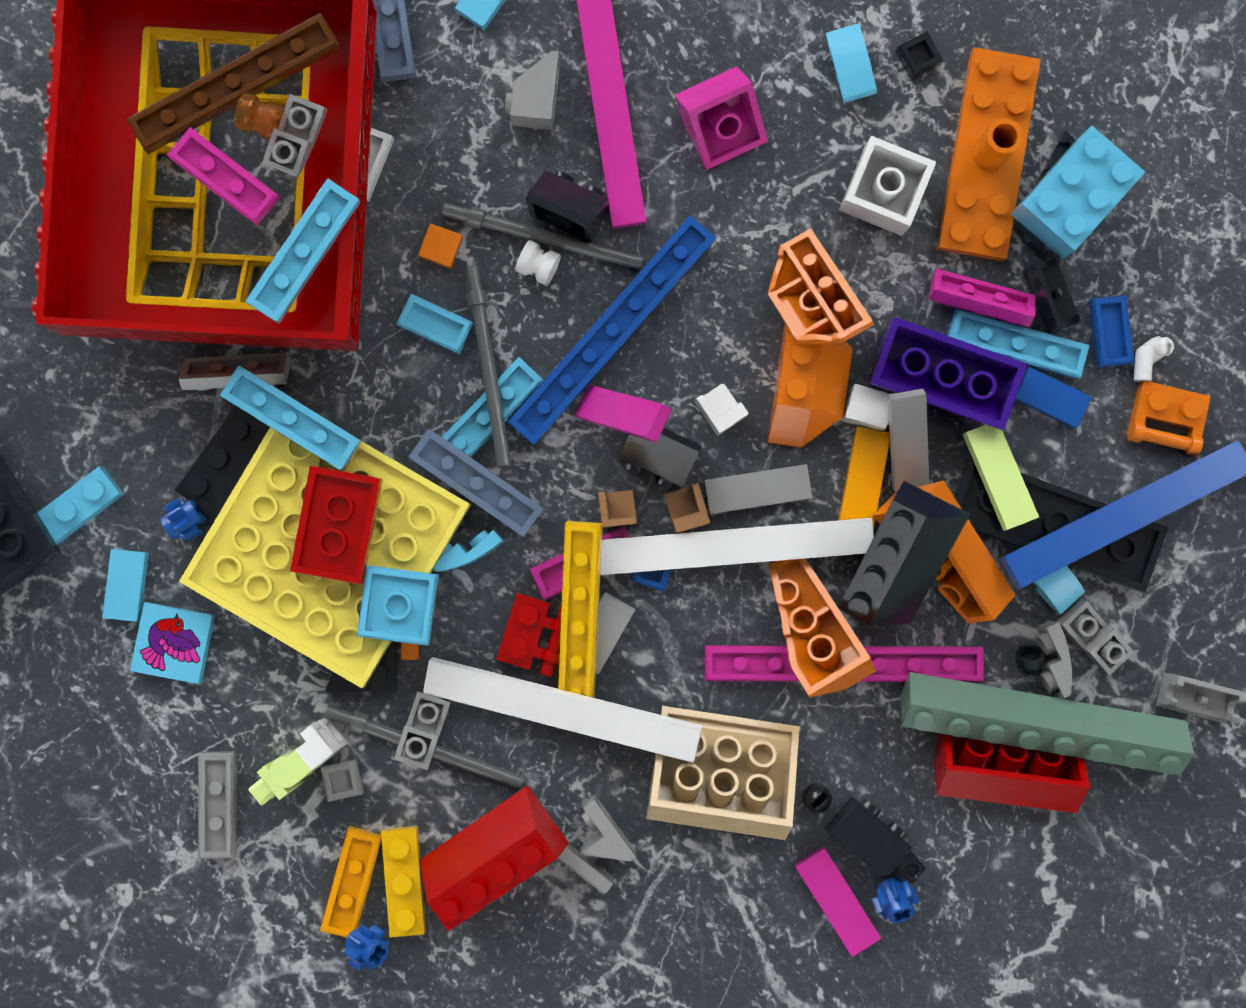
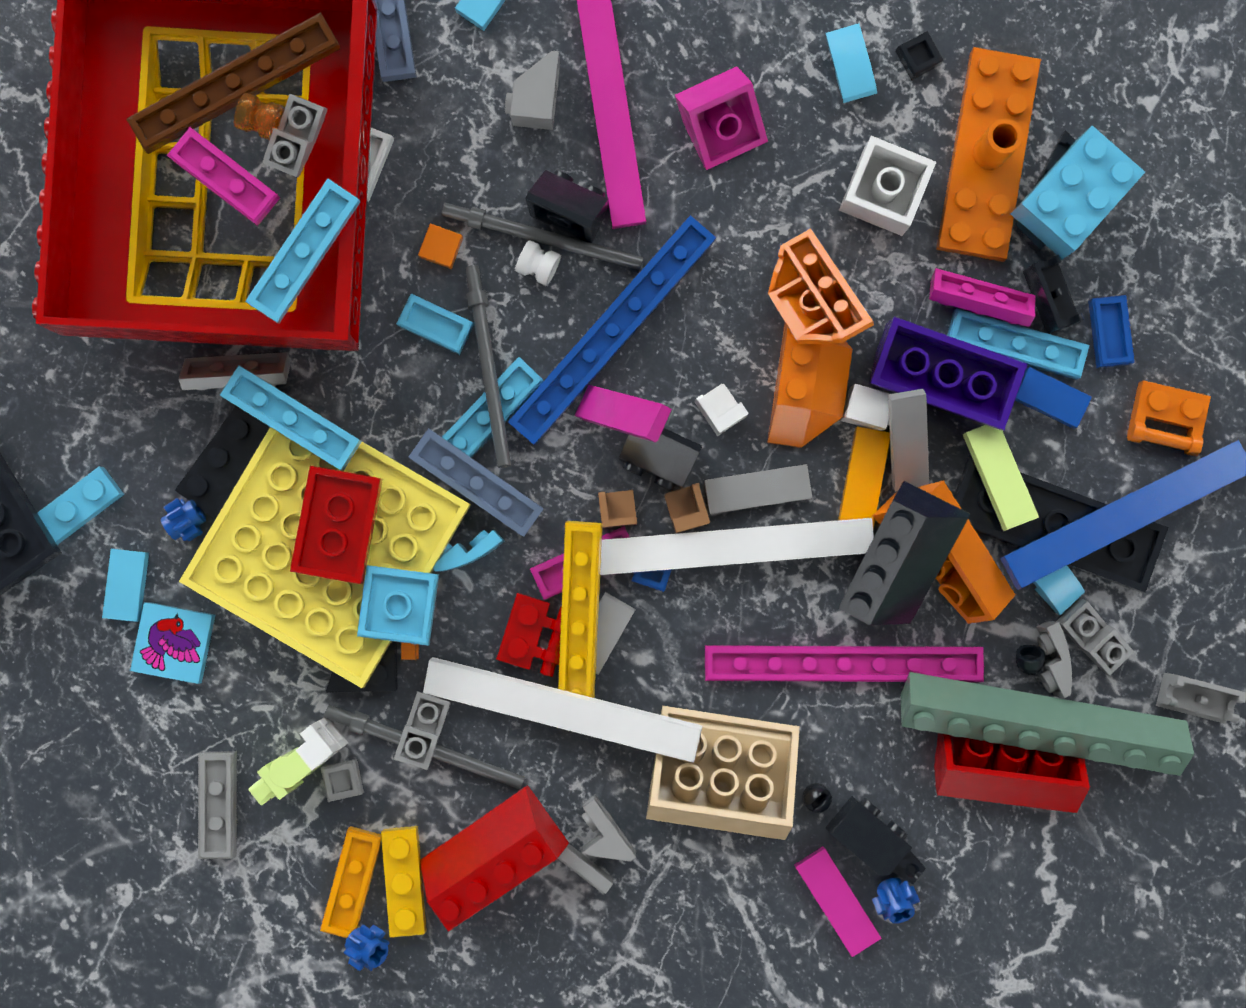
(817, 636): orange wedge -> none
(1149, 354): white arm -> none

